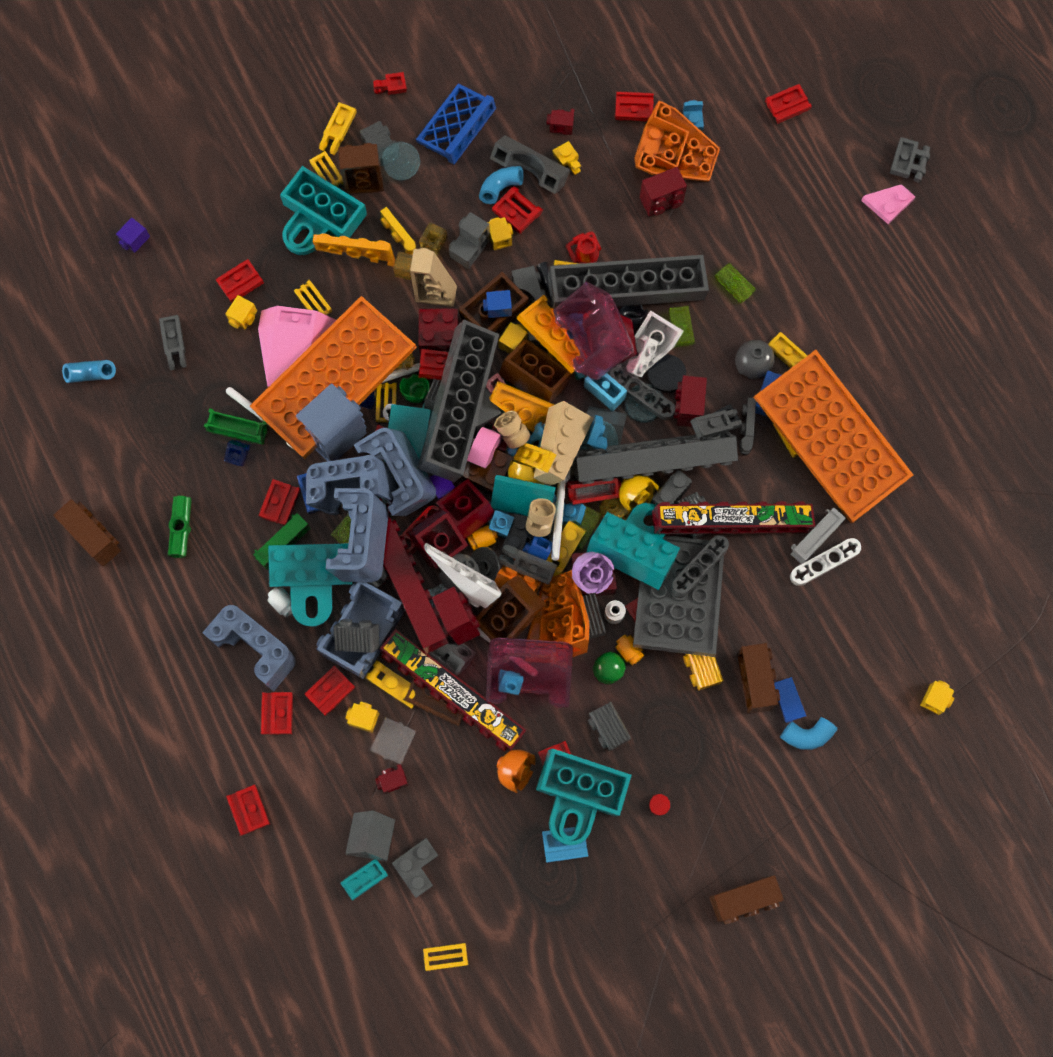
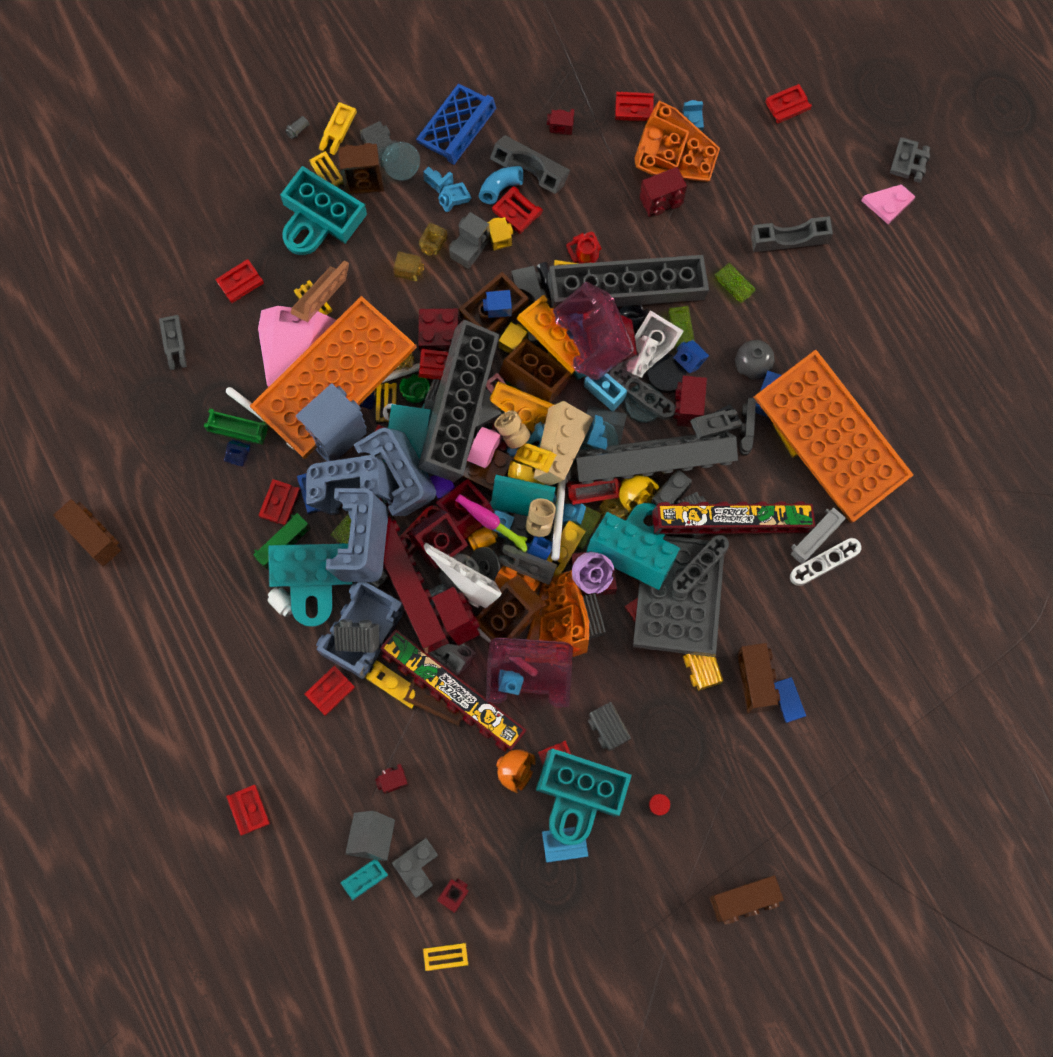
(88, 371): dark azure cylinder -> none
(132, 235): dark purple brick -> none
(179, 539): green piece -> none
(234, 625): sand blue windscreen -> none
(241, 313): yellow brick -> none
(277, 713): red plate -> none
(298, 126): none -> dark grey pin
(320, 292): none -> nougat fence
(355, 248): light orange wing -> none
(362, 716): yellow brick -> none
(393, 740): clear piece -> none
(394, 83): red plate -> none
(398, 232): yellow plate -> none
(431, 280): tan wedge -> none
(435, 179): none -> dark azure bracket
(446, 899): none -> dark red brick
(453, 195): none -> dark azure bracket
(491, 521): none -> dark pink piece
(568, 156): yellow plate -> none
(609, 667): green hair -> none
(610, 616): white brick -> none
(627, 651): light orange brick -> none
(690, 356): none -> blue brick
(770, 237): none -> dark grey arch
(786, 350): yellow tile -> none
(809, 738): dark azure cylinder -> none
(938, 697): yellow brick -> none

